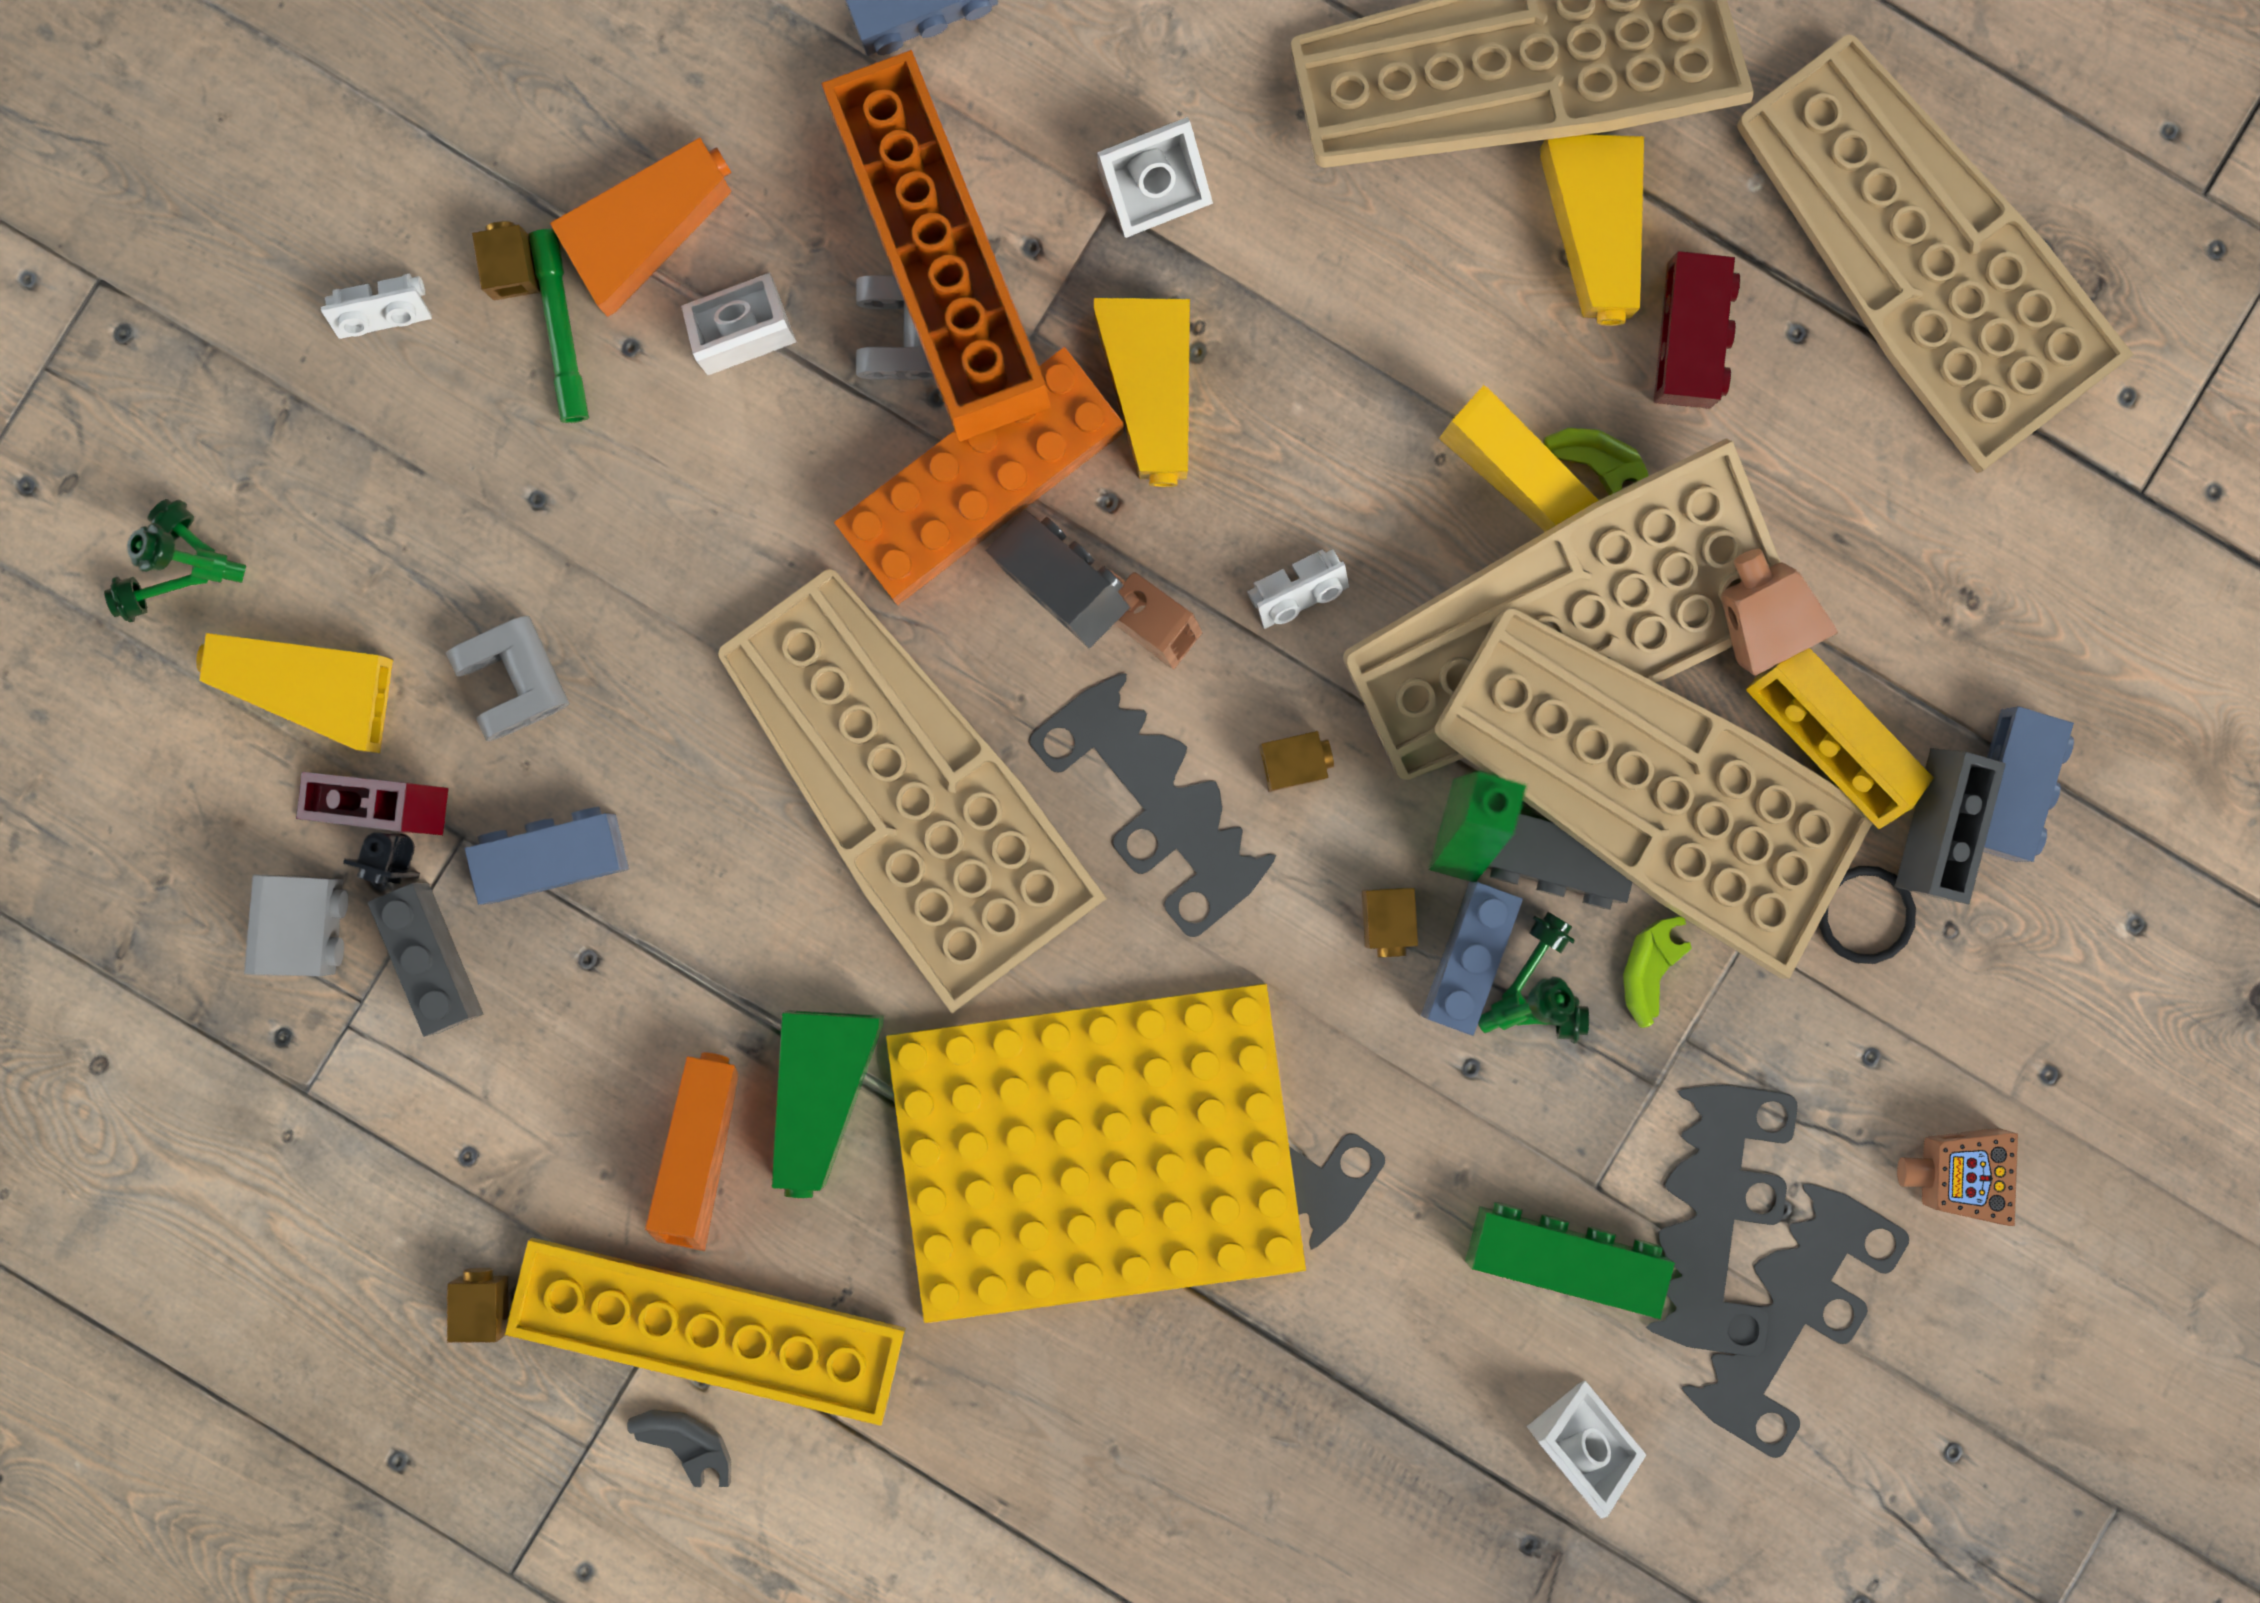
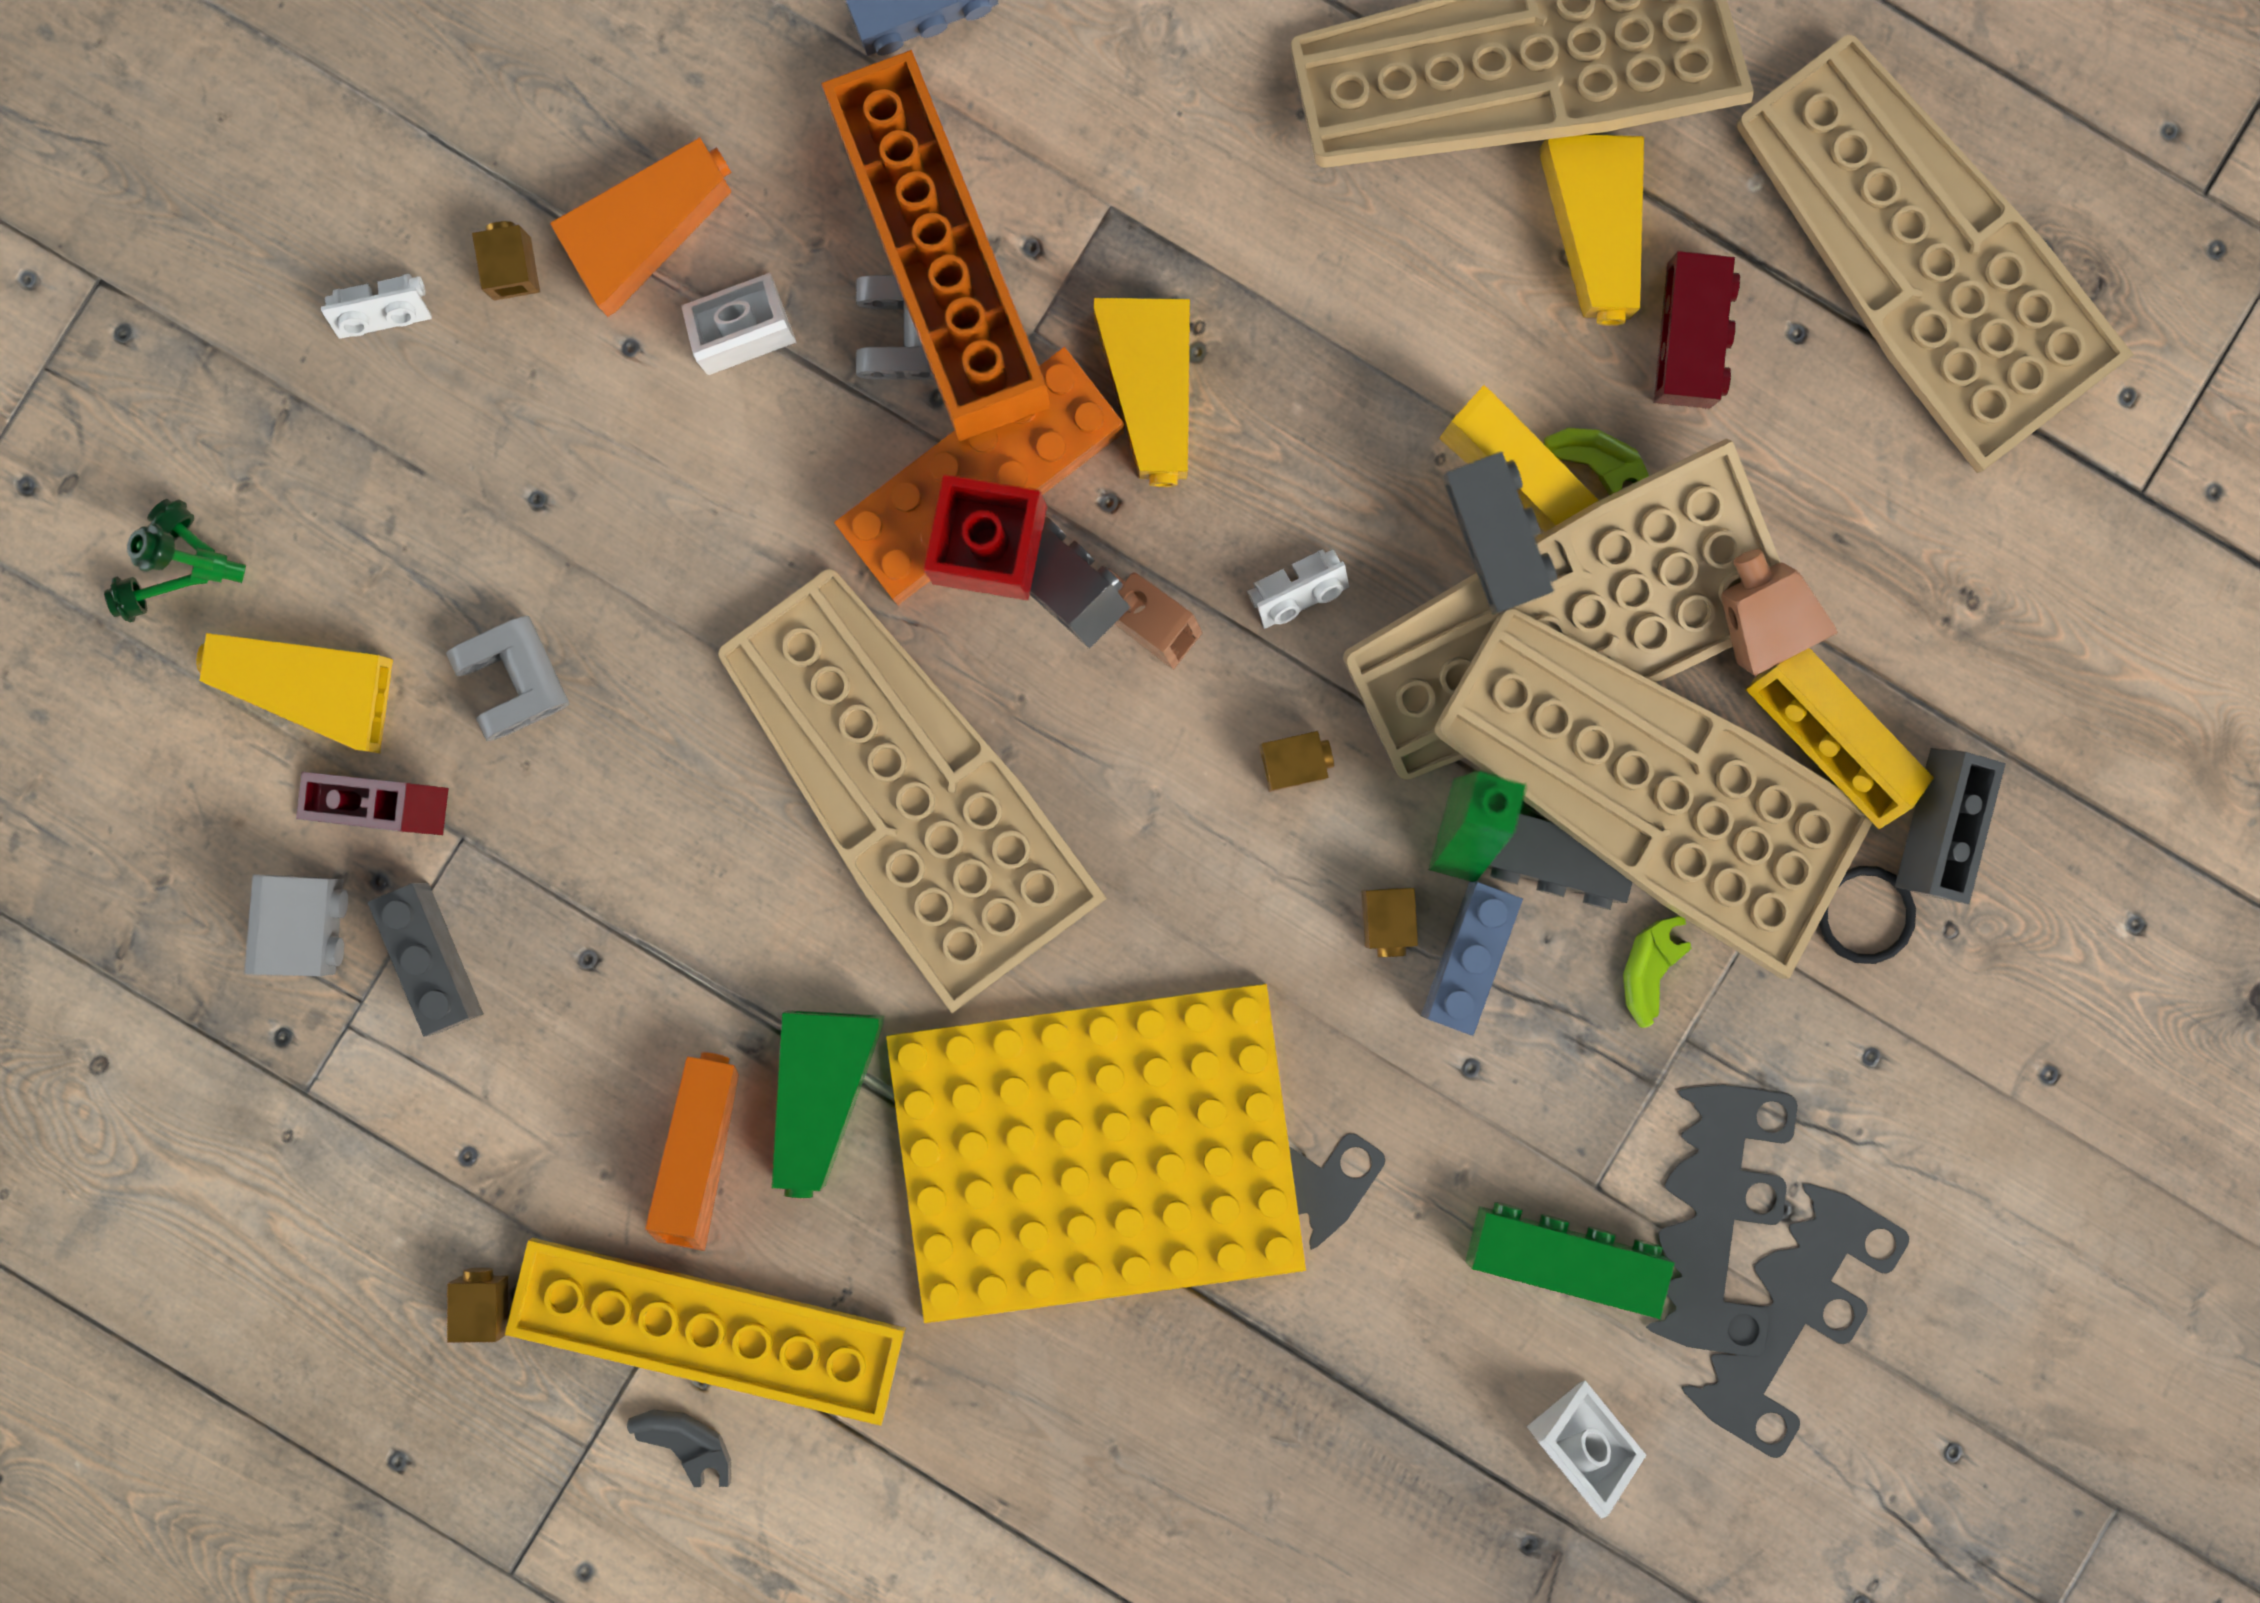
(385, 858): black hinge -> none
(546, 856): sand blue brick -> none
(567, 379): green piece -> none
(985, 537): none -> red brick
(1154, 177): white slope -> none
(1177, 816): dark grey piece -> none
(1499, 532): none -> dark grey brick
(1550, 1000): dark green plant -> none
(1967, 1174): nougat torso -> none
(2033, 753): sand blue brick -> none

